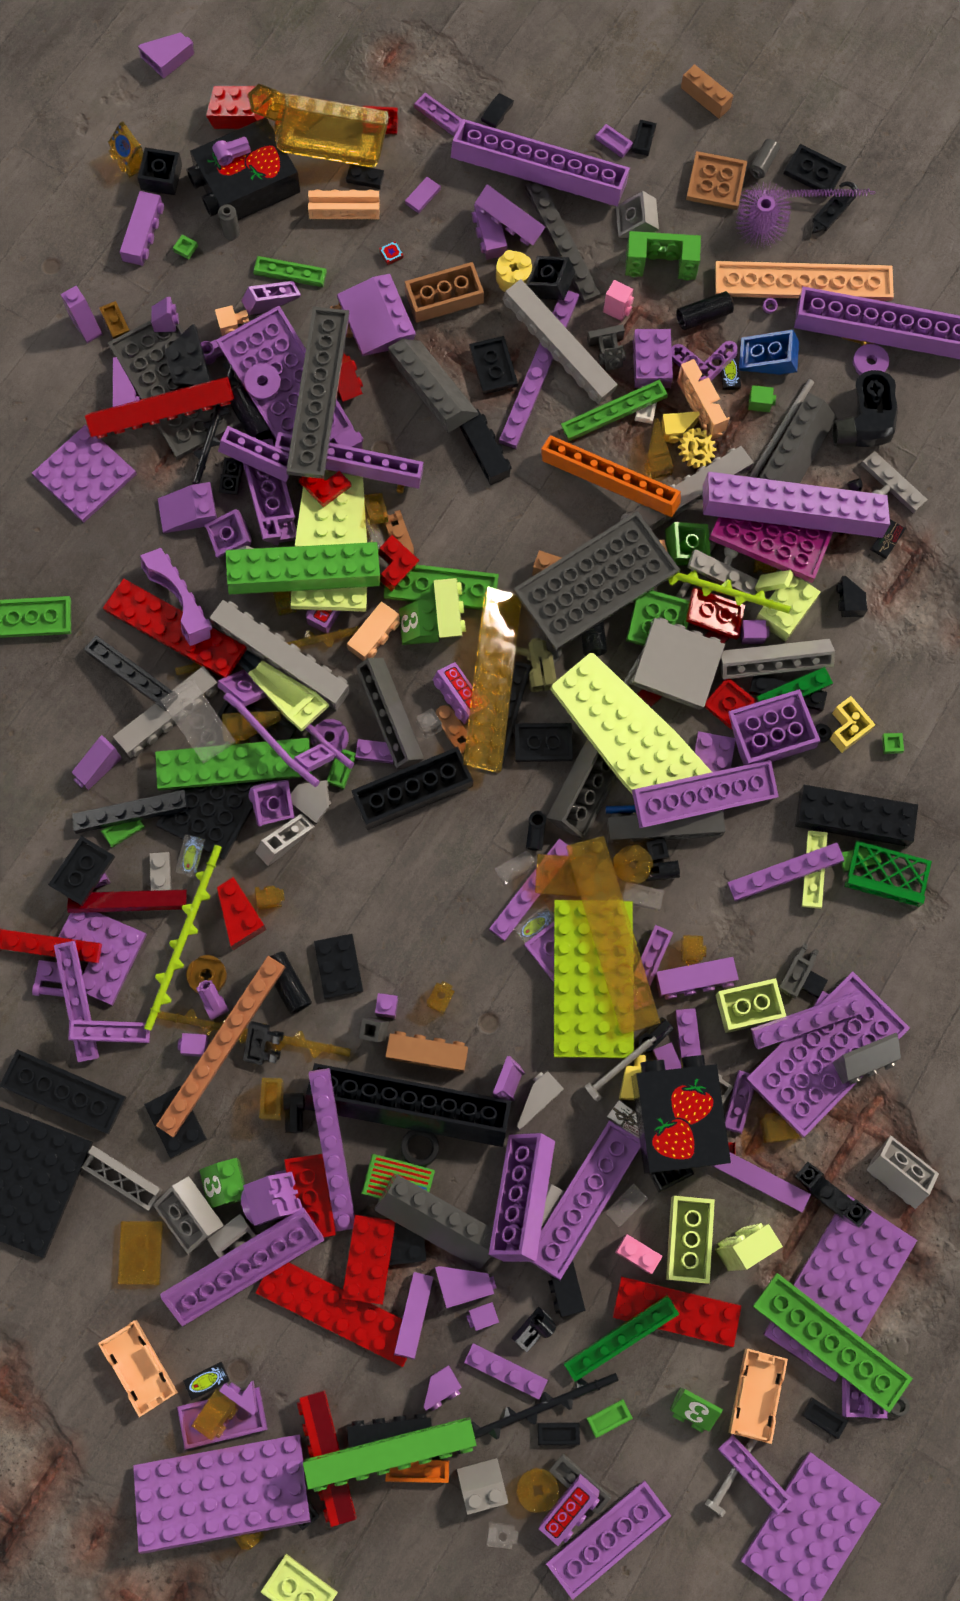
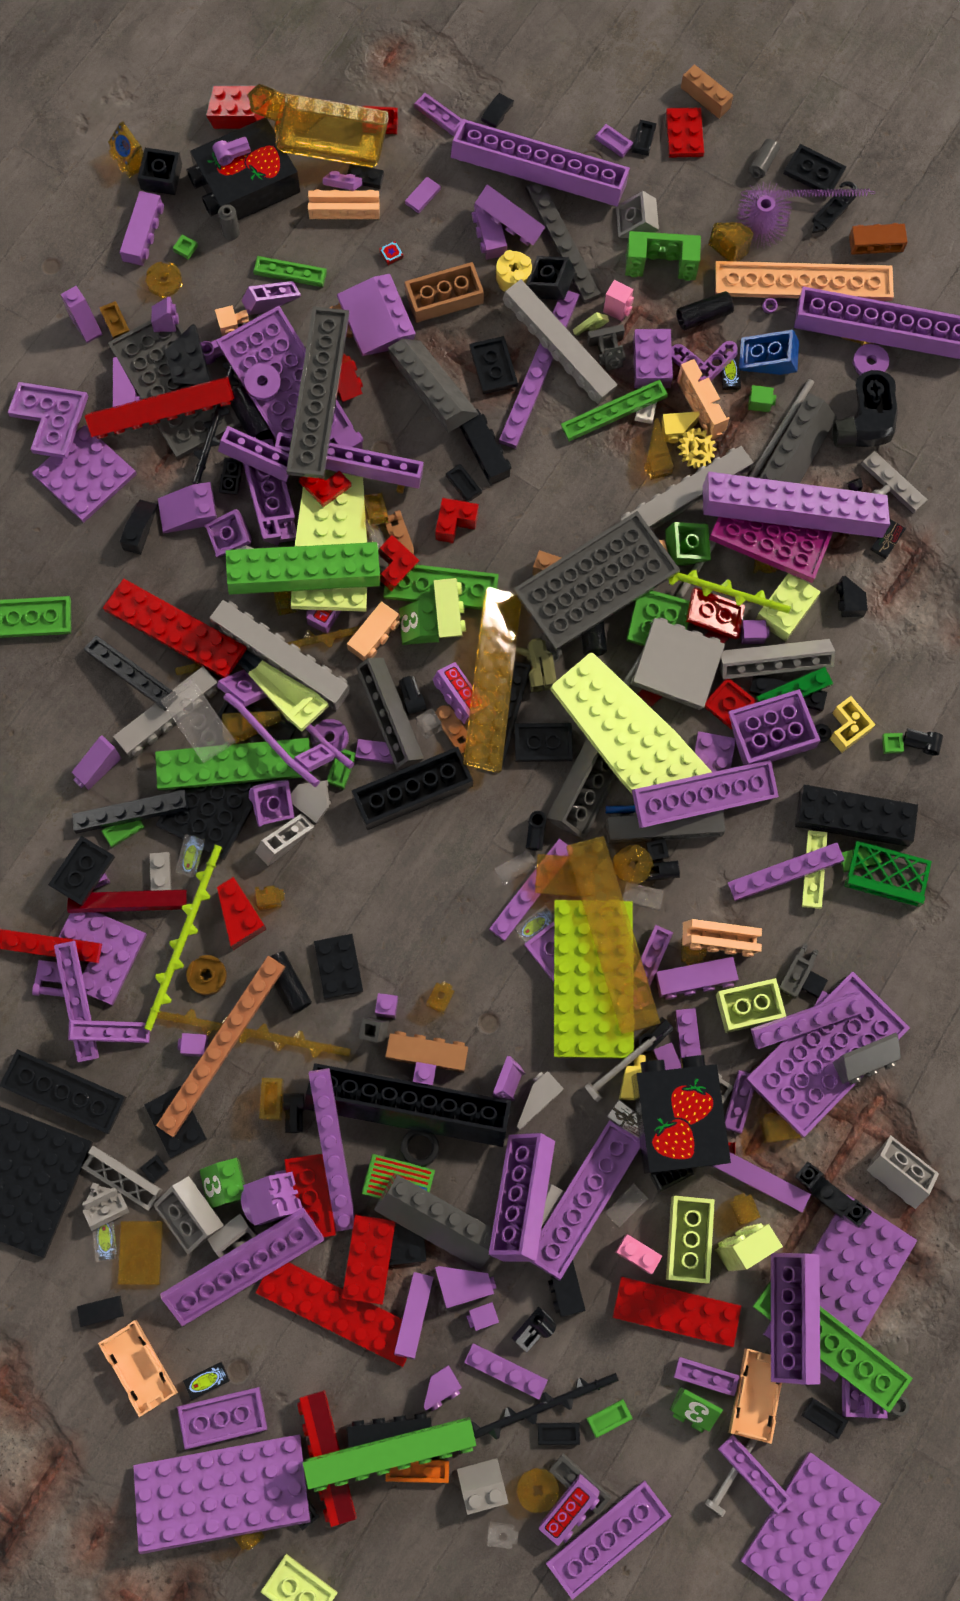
(58, 415): none -> medium lavender plate
(100, 1311): none -> black slope
(103, 1206): none -> light grey slope
(105, 1242): none -> clear tile
(138, 527): none -> black slope
(155, 1169): none -> black tile
(159, 570): medium lavender arch -> none
(166, 288): none -> clear yellow plate
(167, 53): medium lavender slope -> none
(213, 1002): medium lavender piece -> none
(214, 1415): clear yellow brick -> none
(246, 1400): medium lavender slope -> none
(256, 1044): black plate -> none
(342, 181): none -> medium lavender plate
(413, 699): none -> black piece
(424, 1073): none -> medium lavender brick
(454, 515): none -> red brick
(463, 483): none -> black tile
(594, 322): none -> yellowish green tile
(611, 476): orange brick -> none
(621, 1338): green plate -> none
(684, 132): none -> red plate
(706, 1376): none -> medium lavender plate
(716, 180): medium nougat plate -> none
(721, 571): light grey plate -> none
(722, 937): none -> light nougat brick
(731, 240): none -> clear yellow slope
(744, 1208): none -> clear yellow brick
(774, 581): yellowish green tile -> none
(795, 1318): none -> medium lavender slope
(878, 238): none -> dark orange brick
(928, 742): none -> black piece

